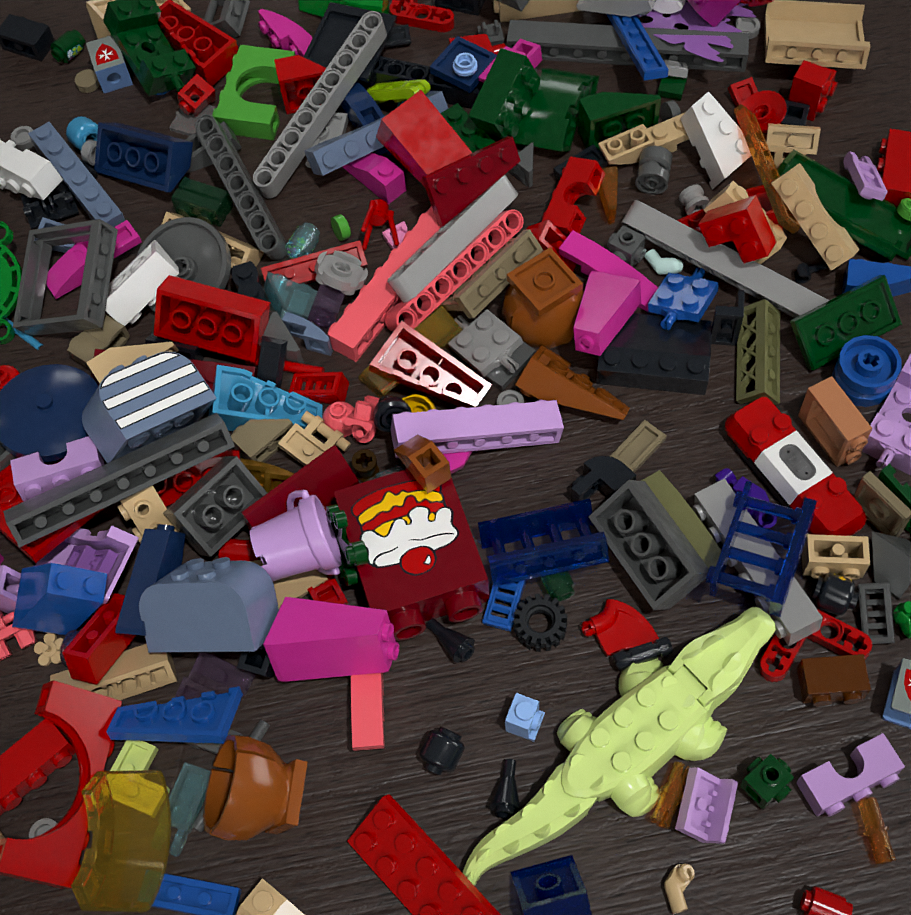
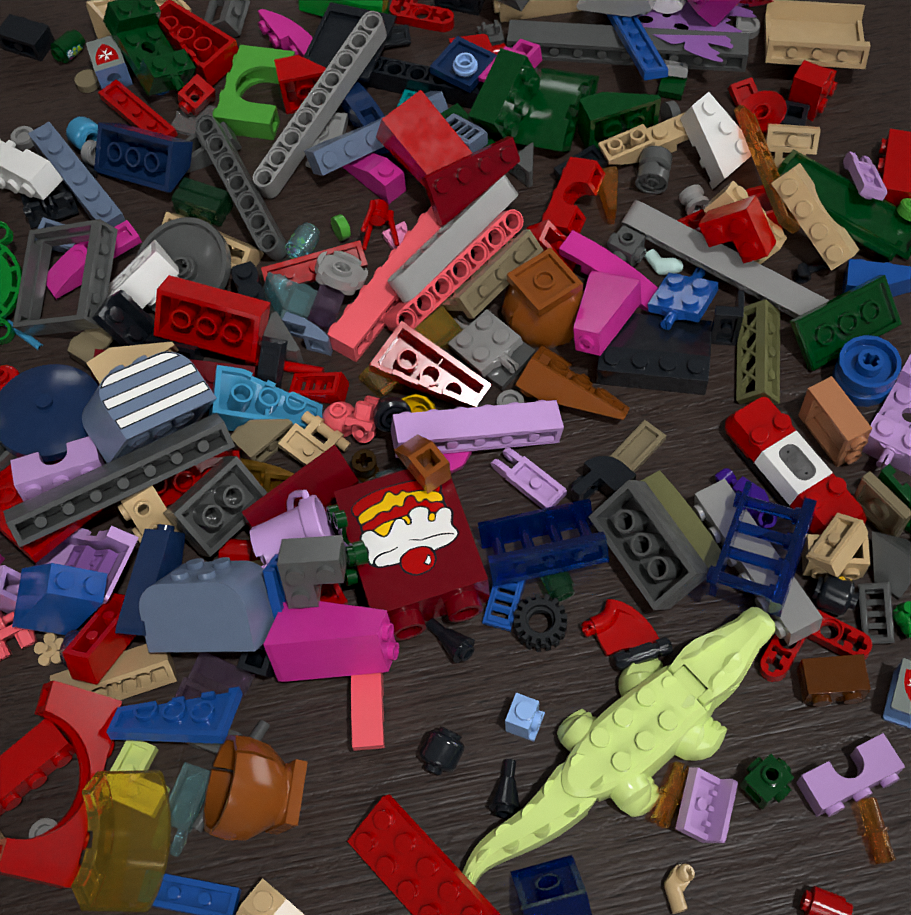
(124, 319): none -> black bracket
(134, 109): none -> red plate
(274, 586): none -> blue tile
(307, 565): none -> dark grey brick
(398, 90): lime plate -> none
(479, 135): none -> sand blue slope
(530, 479): none -> lavender hinge
(838, 544): none -> tan slope

